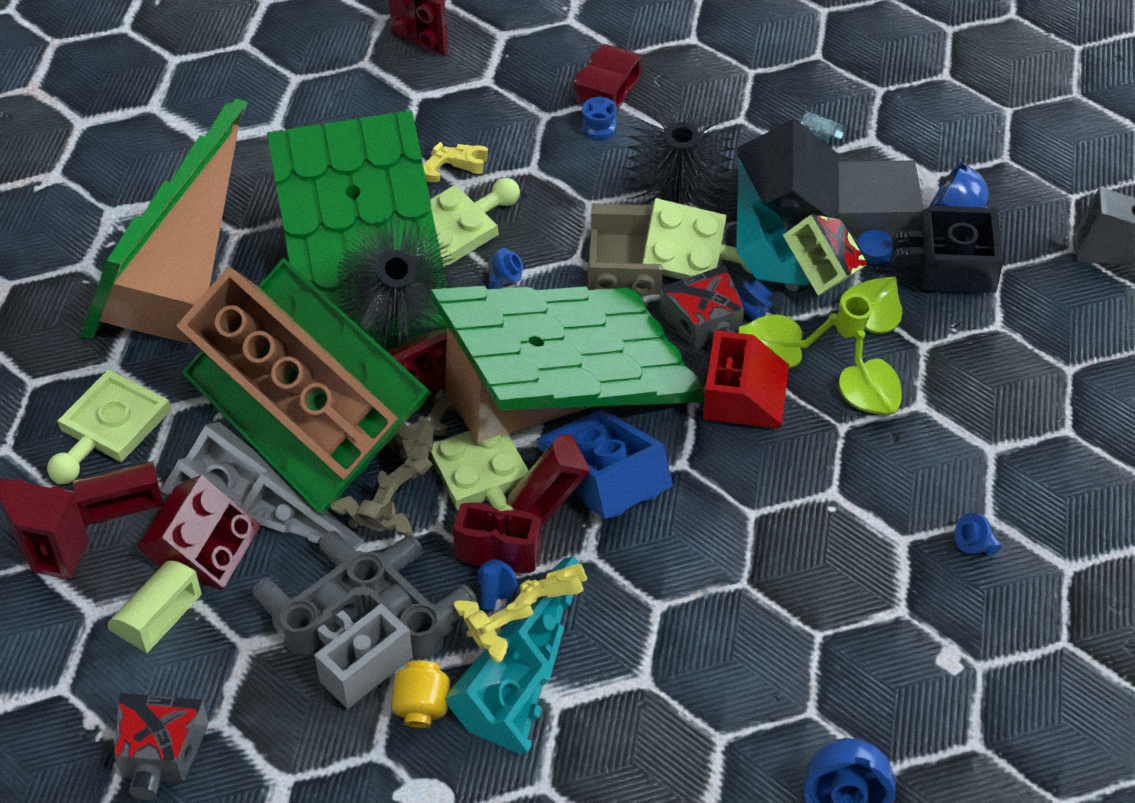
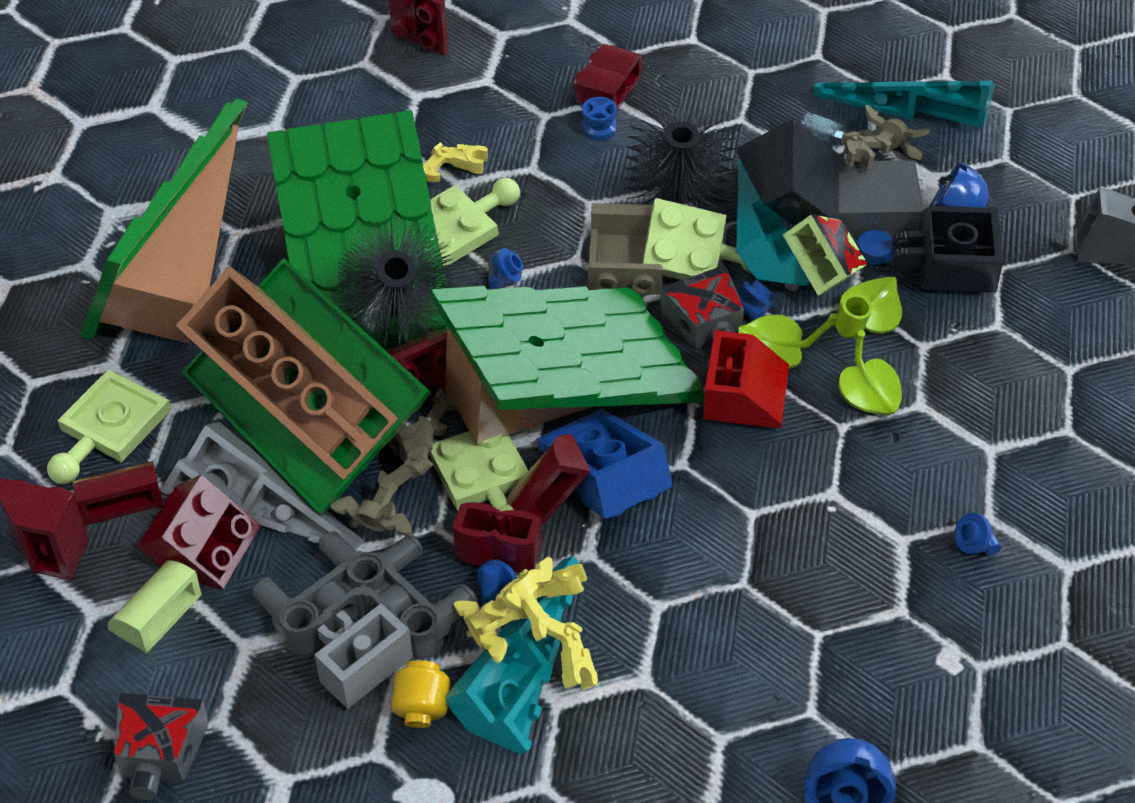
(576, 660): none -> light yellow piece
(888, 136): none -> dark tan piece
(952, 100): none -> teal wedge

